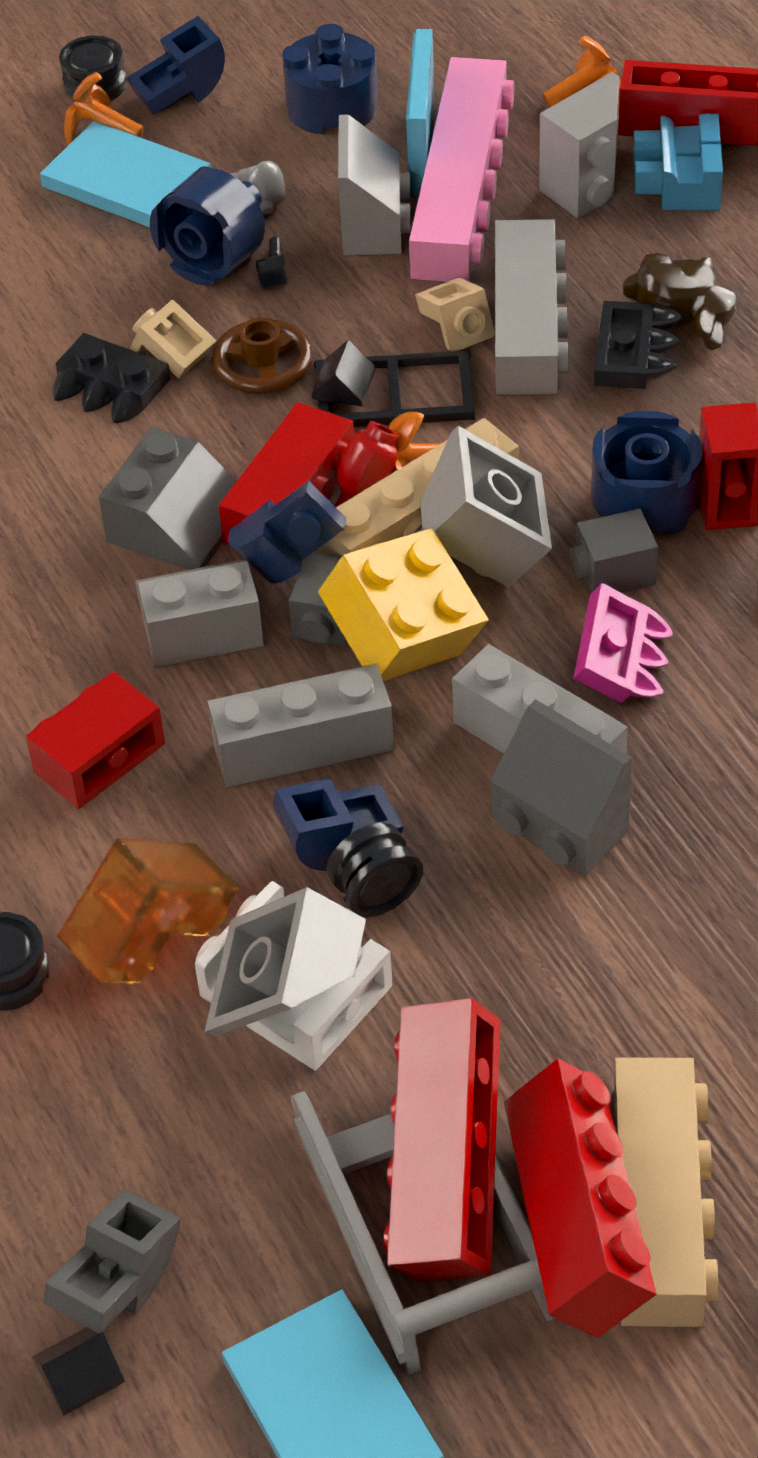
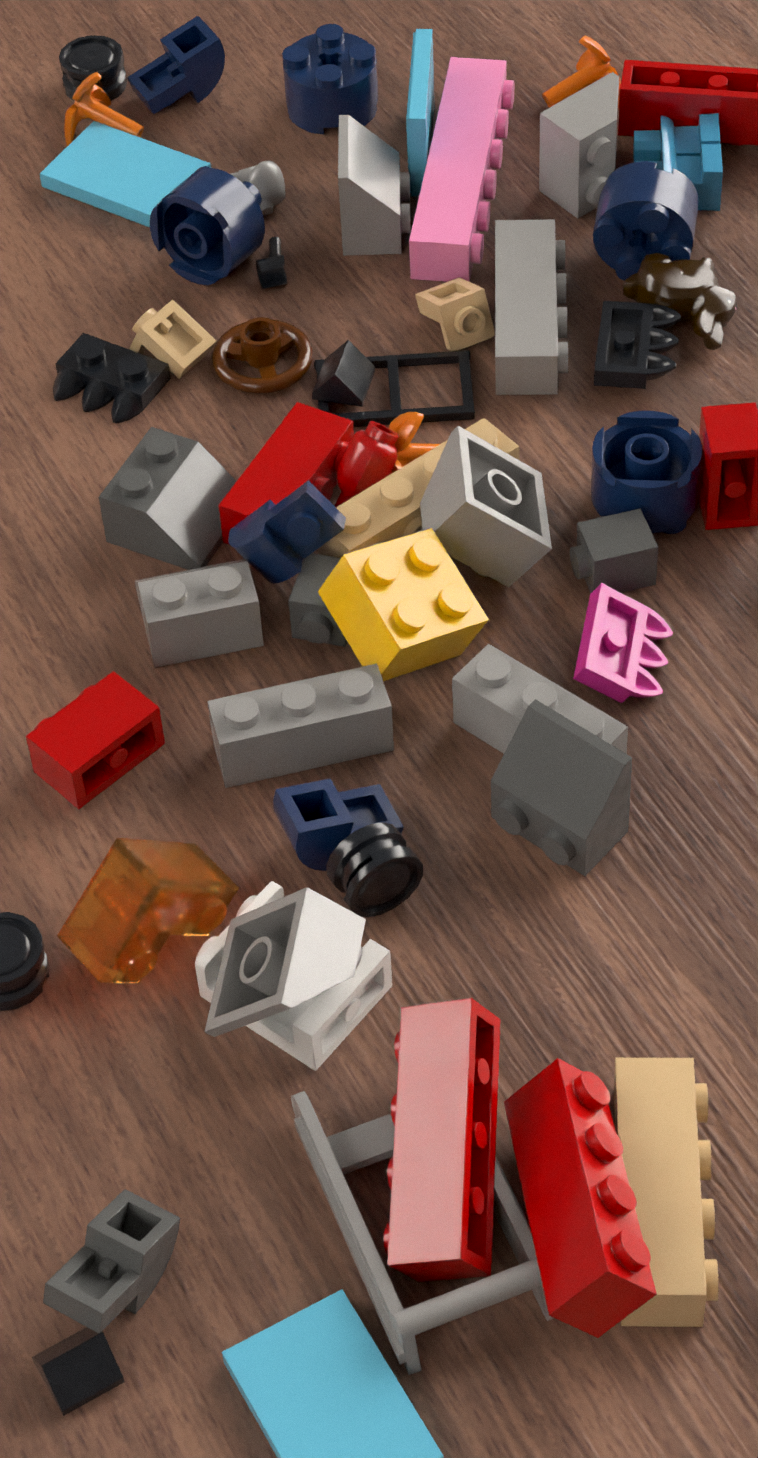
(644, 214): none -> dark blue brick

